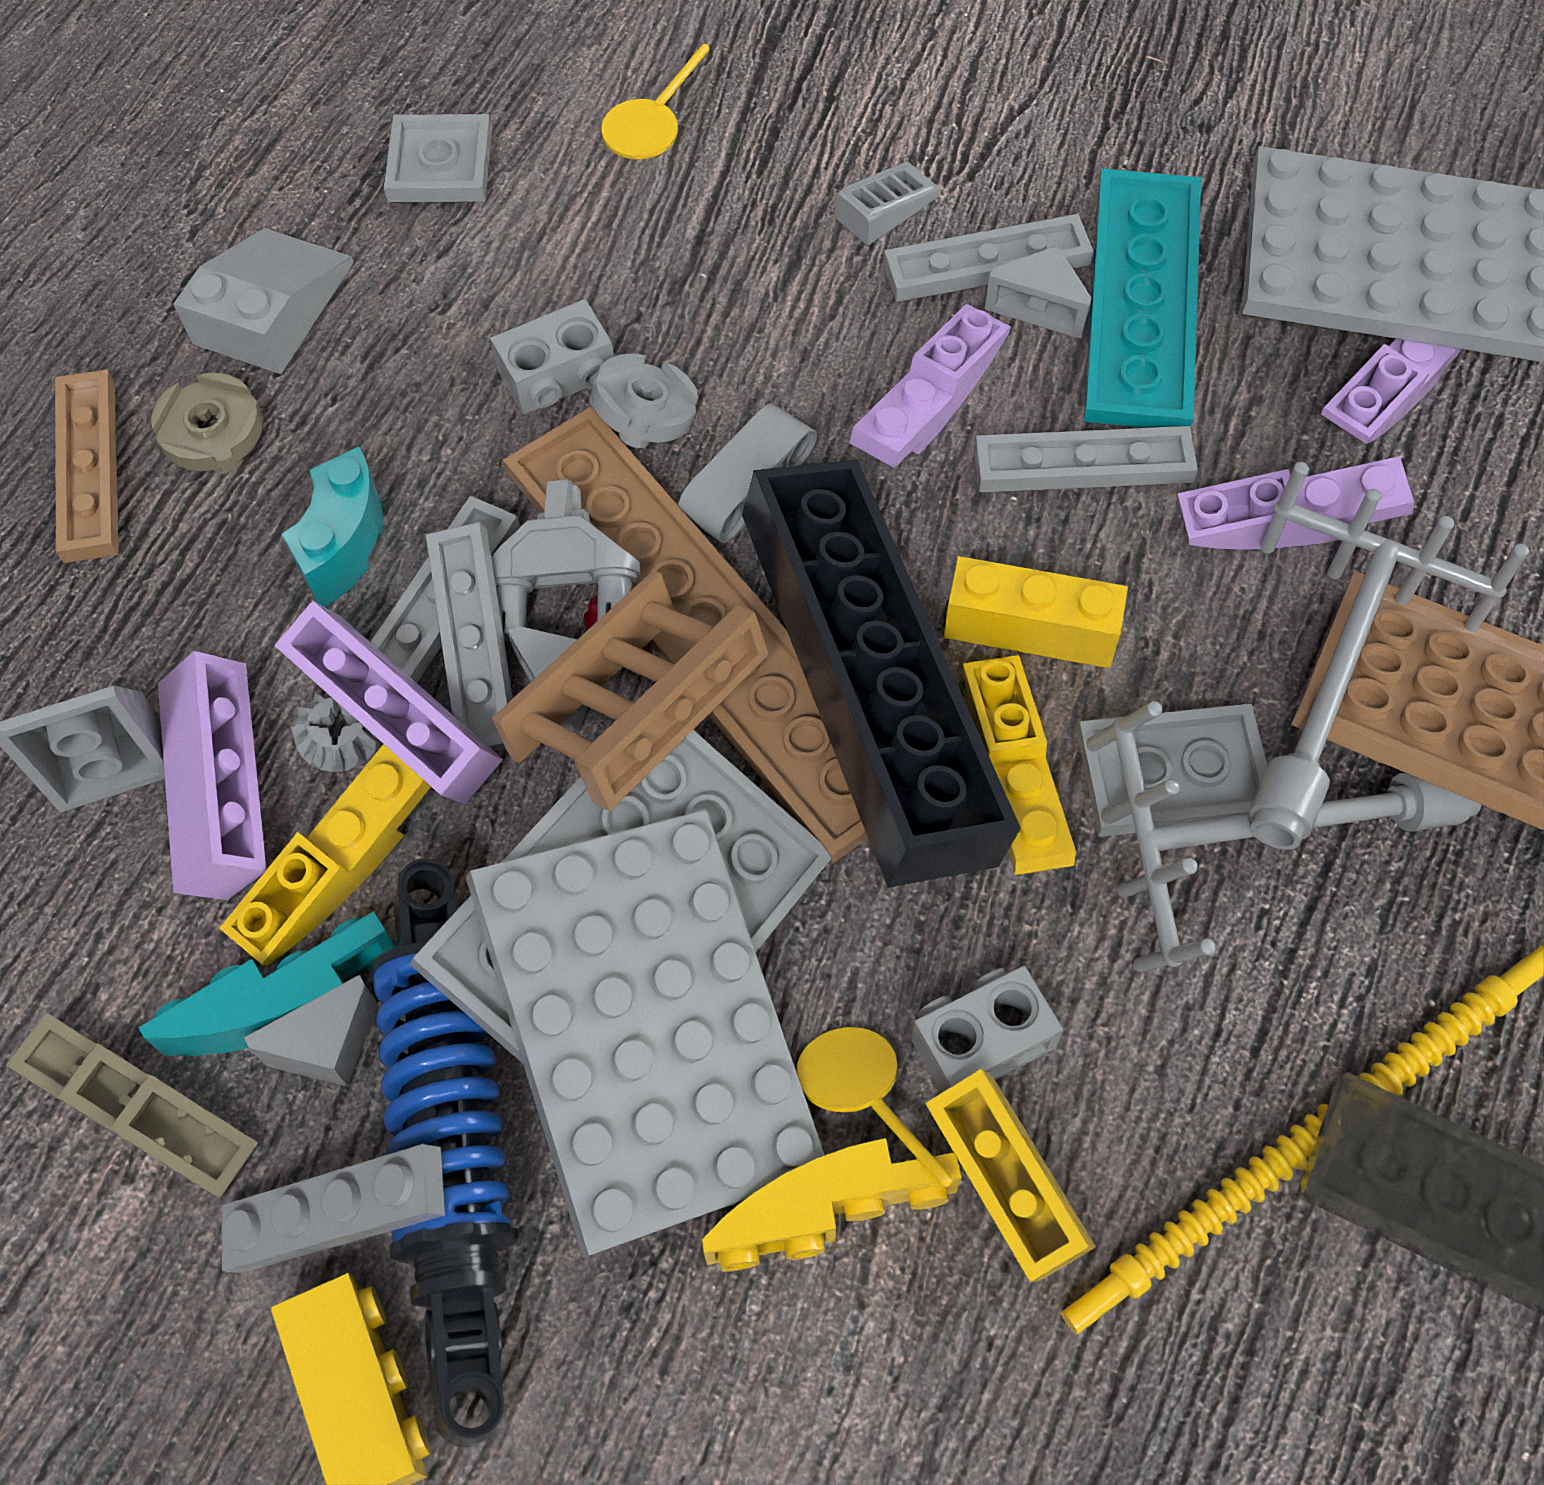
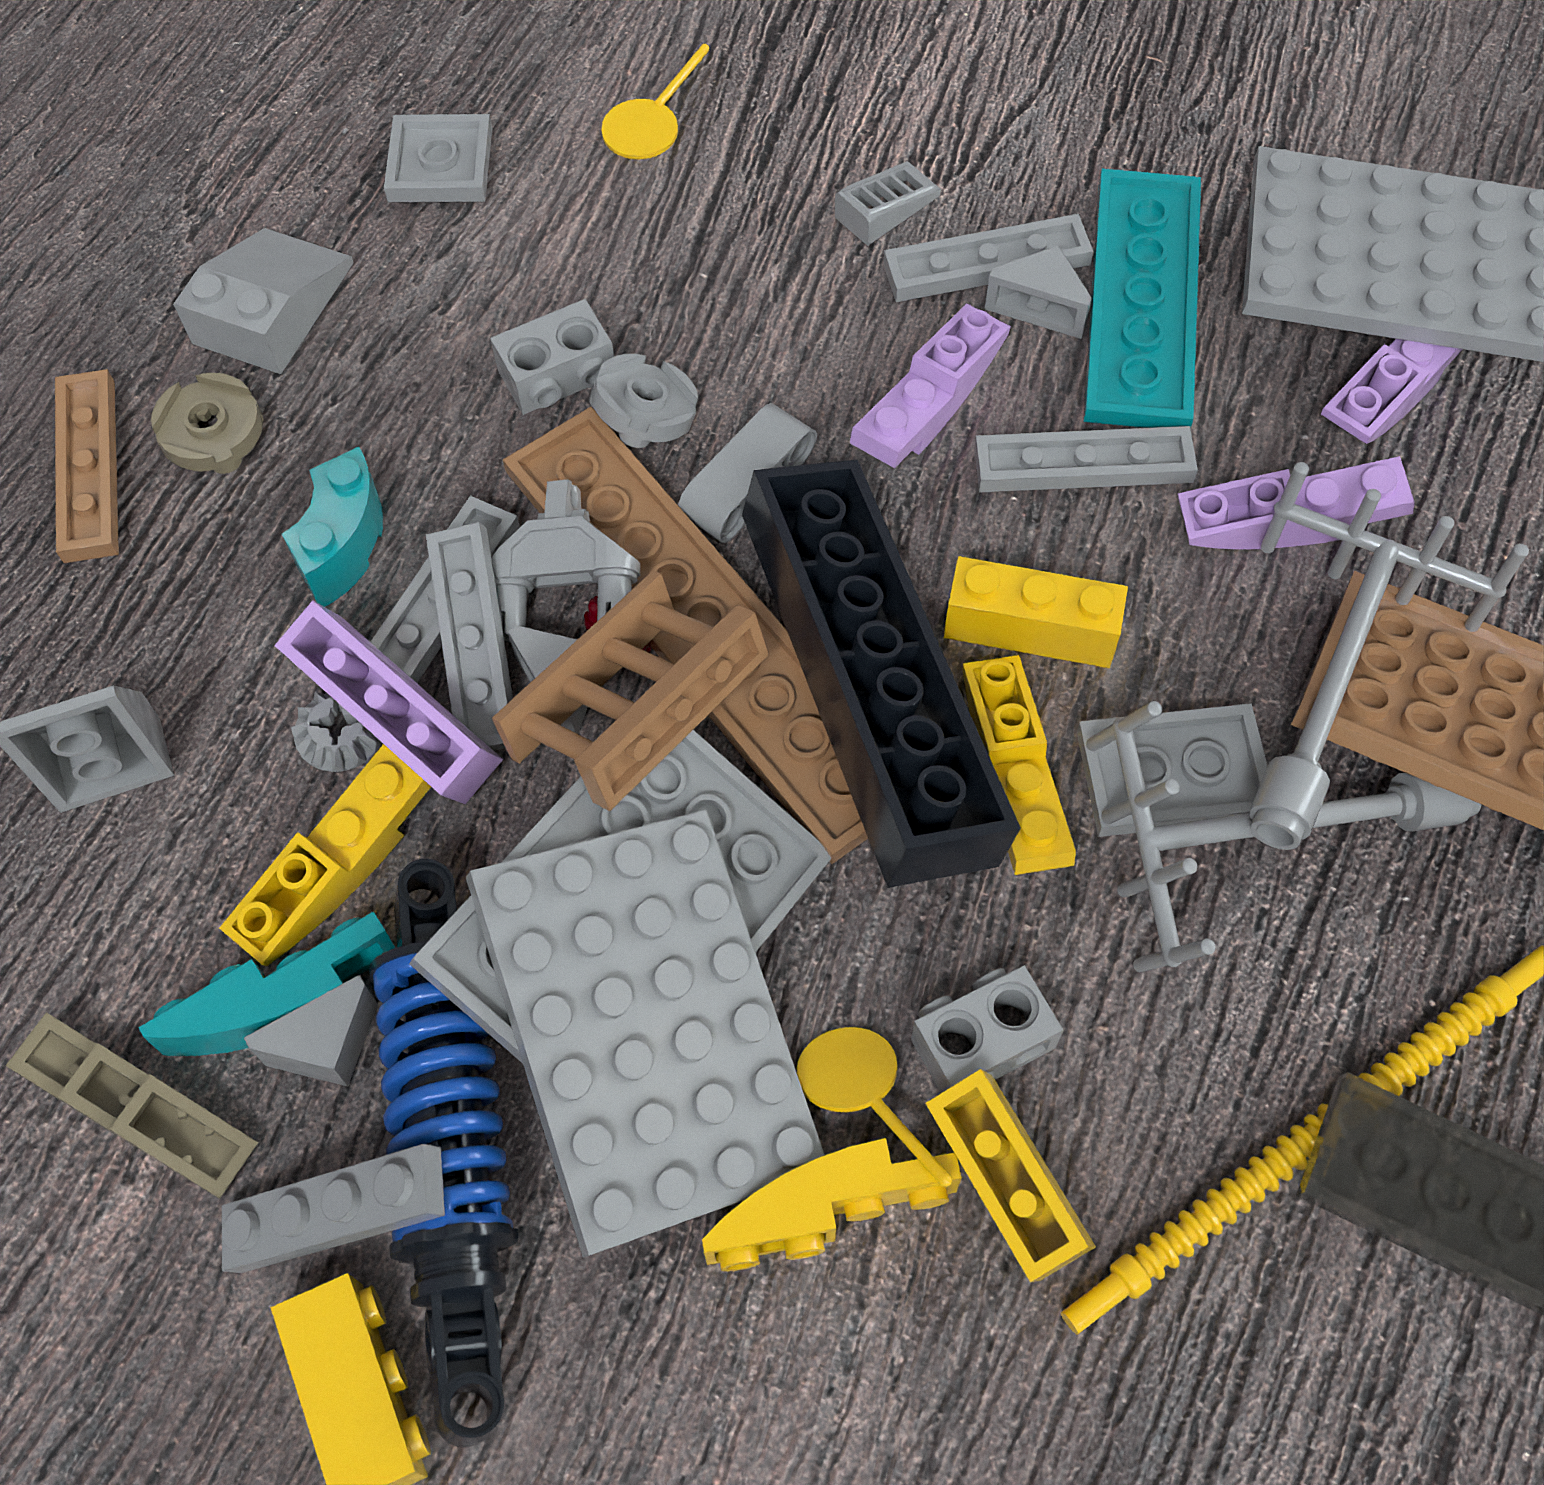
(210, 777): lavender brick -> none

